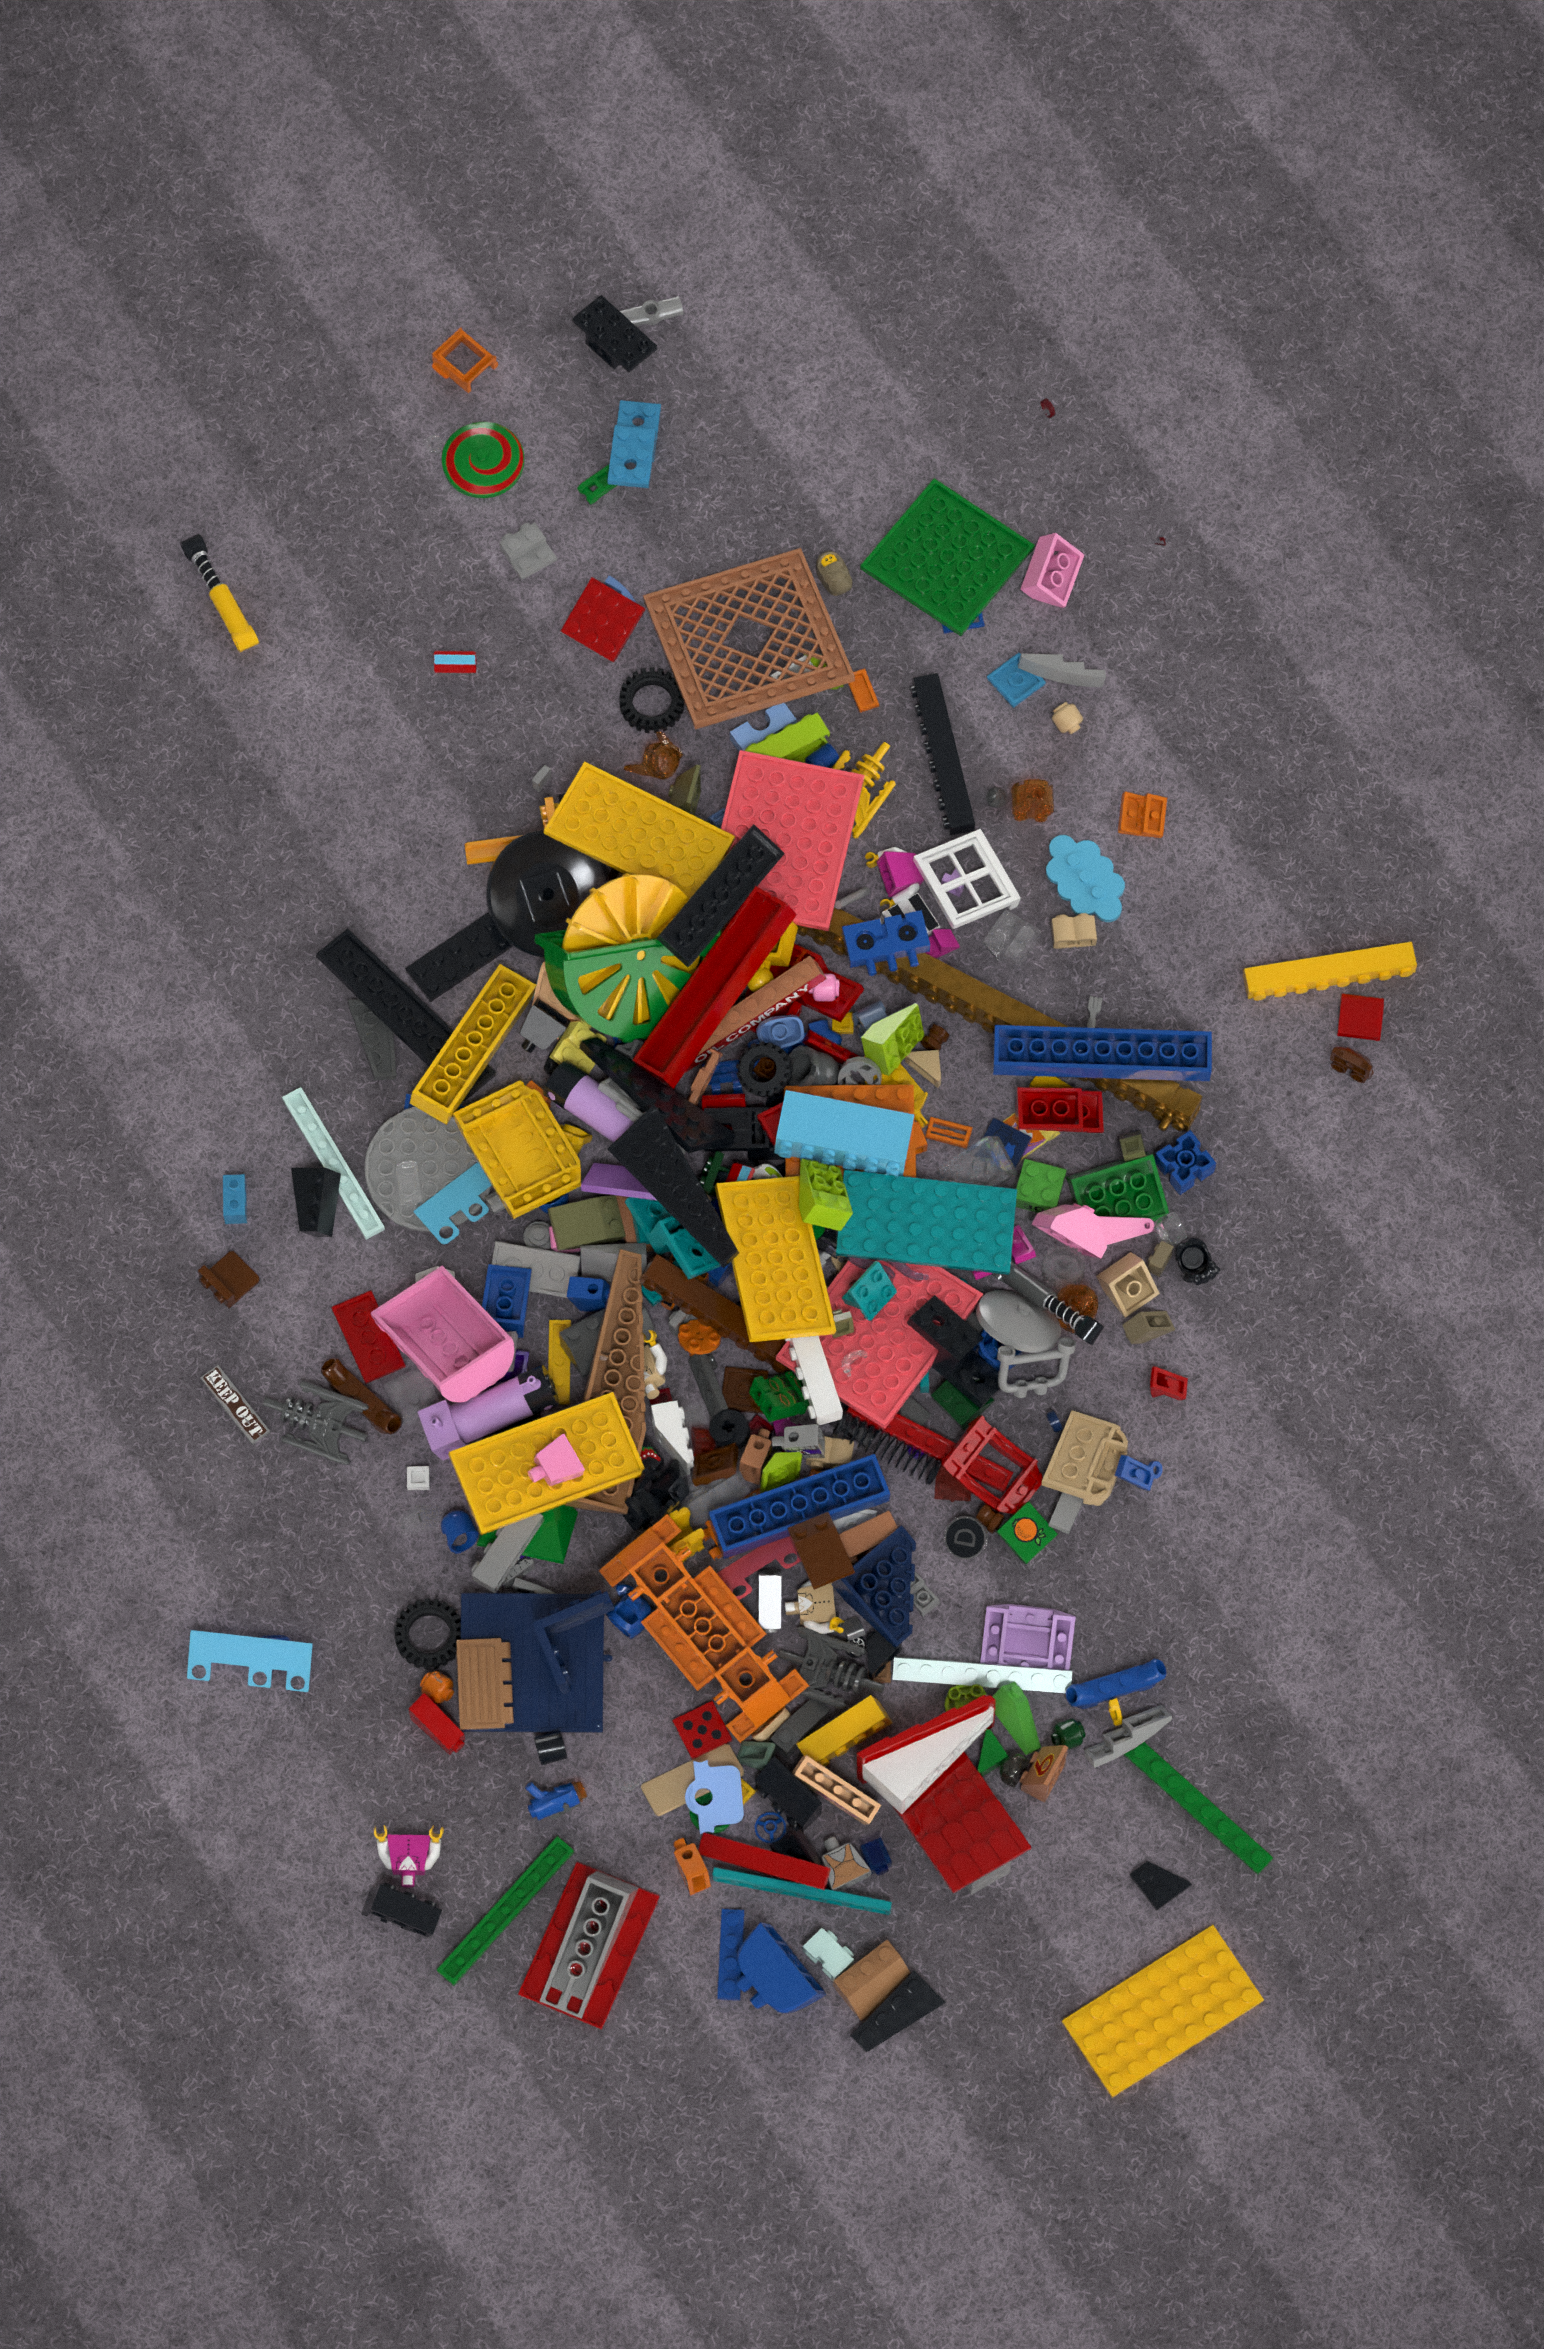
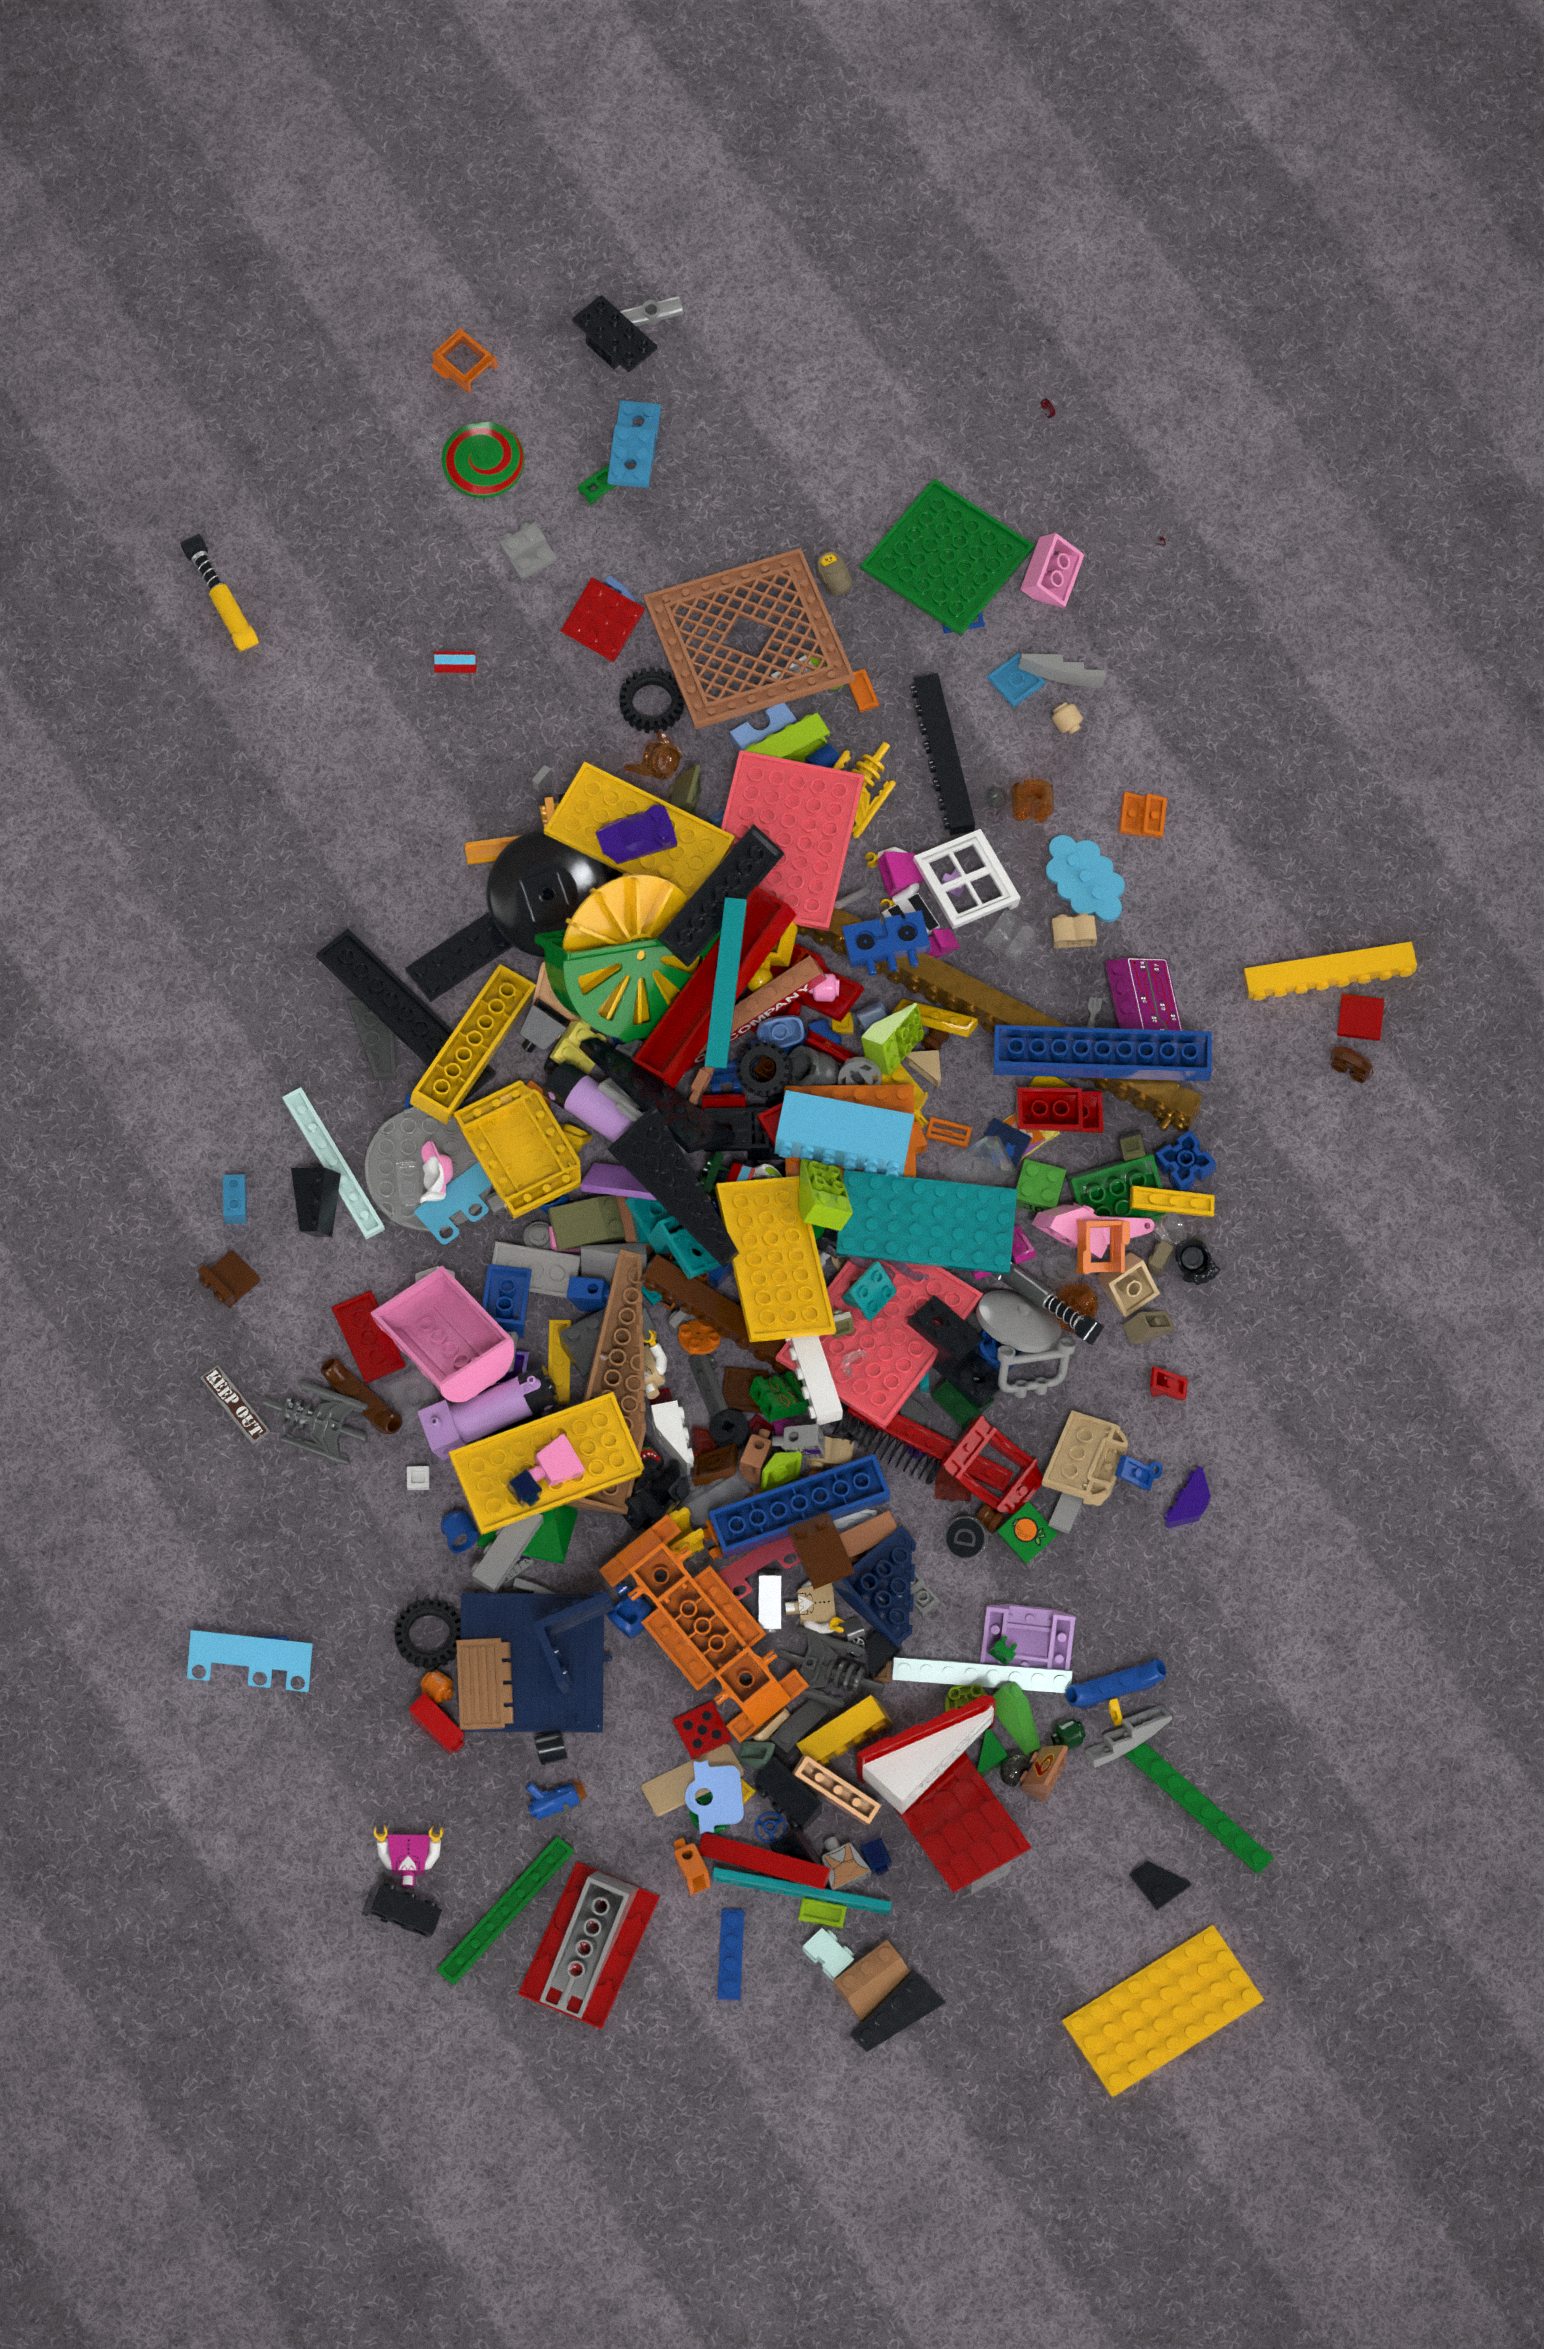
(438, 1173): none -> hair
(524, 1489): none -> clear blue brick
(637, 835): none -> dark purple slope
(726, 983): none -> teal tile
(775, 1973): blue hips -> none
(822, 1913): none -> lime tile
(942, 1019): none -> yellow tile
(1002, 1652): none -> green tile
(1054, 1421): dark blue tile -> none
(1118, 1239): none -> orange piece
(1142, 994): none -> magenta slope
(1172, 1201): none -> yellow tile
(1190, 1501): none -> dark purple slope

